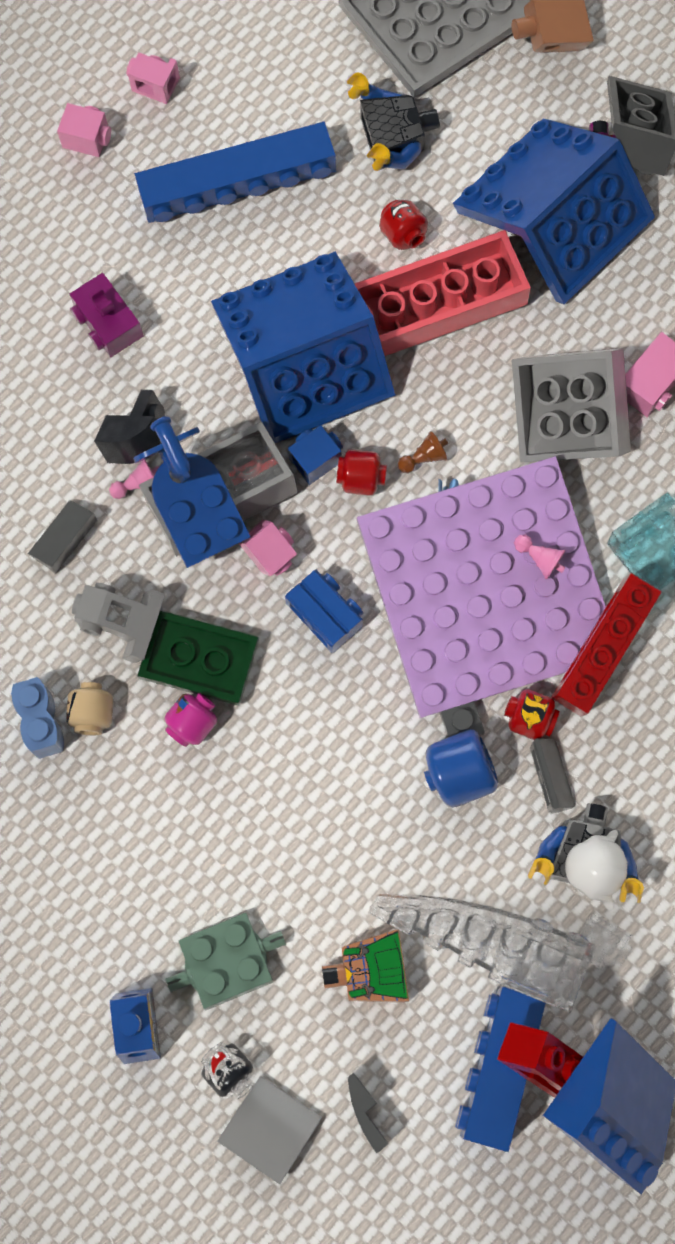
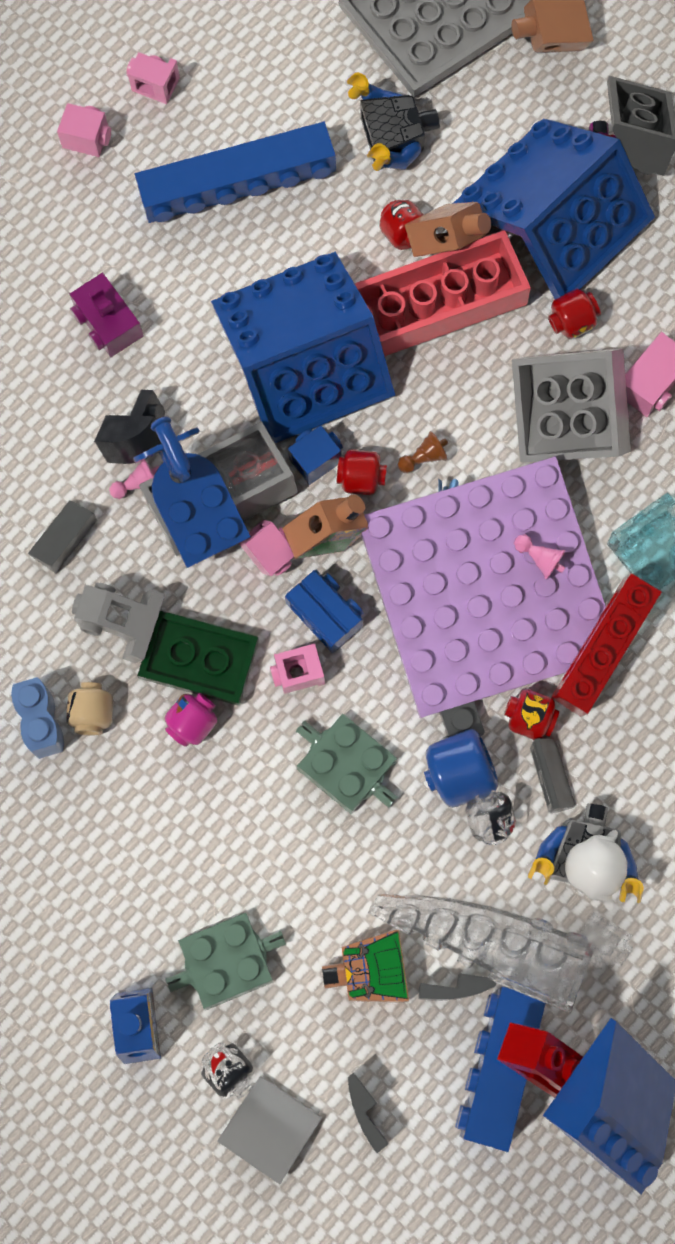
(303, 658): none -> bright pink brick
(336, 525): none -> nougat torso
(346, 763): none -> sand green plate
(461, 220): none -> nougat torso
(466, 987): none -> dark grey slope
(491, 817): none -> clear head
(574, 313): none -> red head

